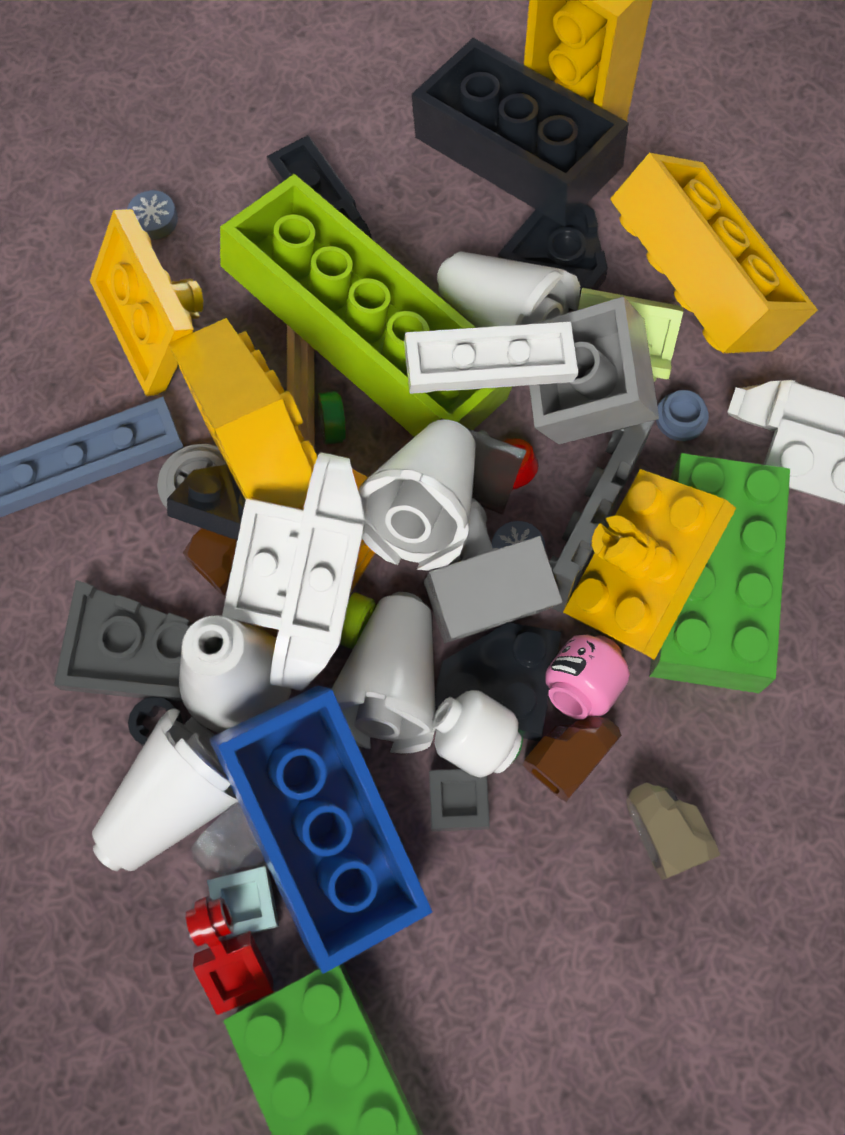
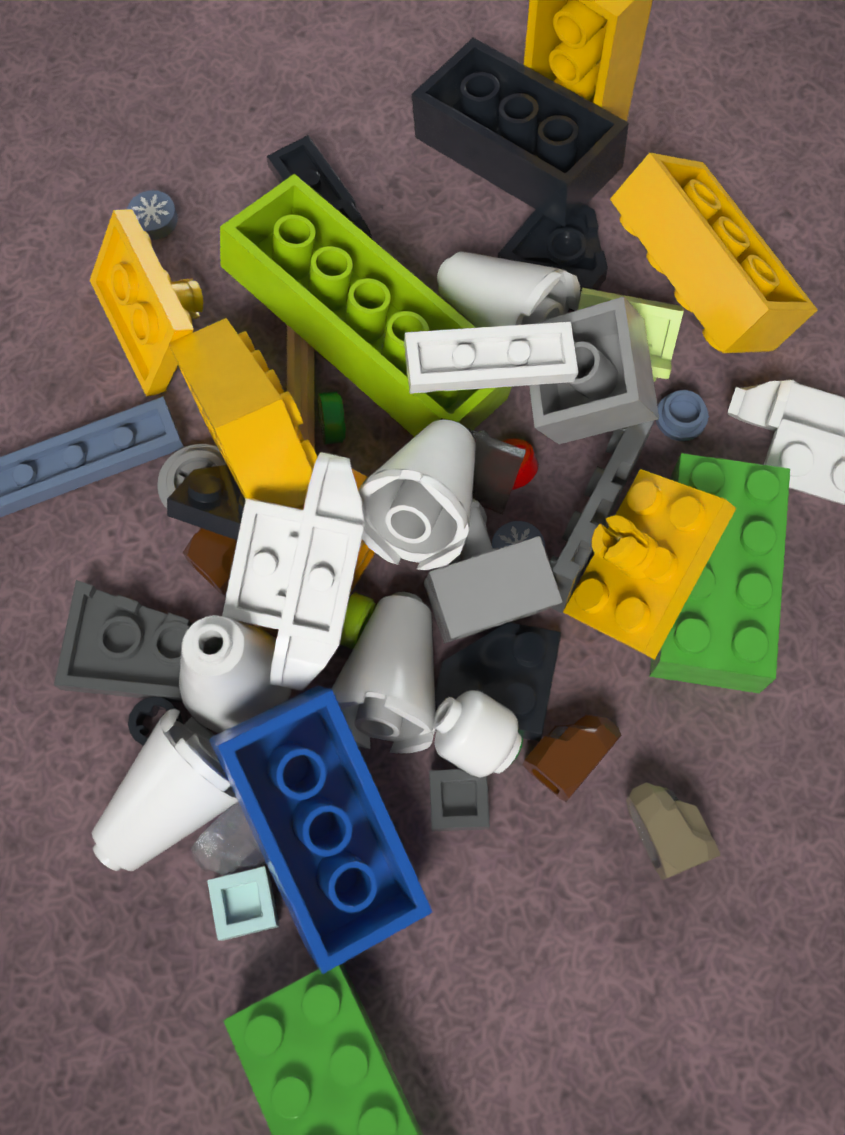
(229, 969): red plate -> none
(587, 676): bright pink head -> none

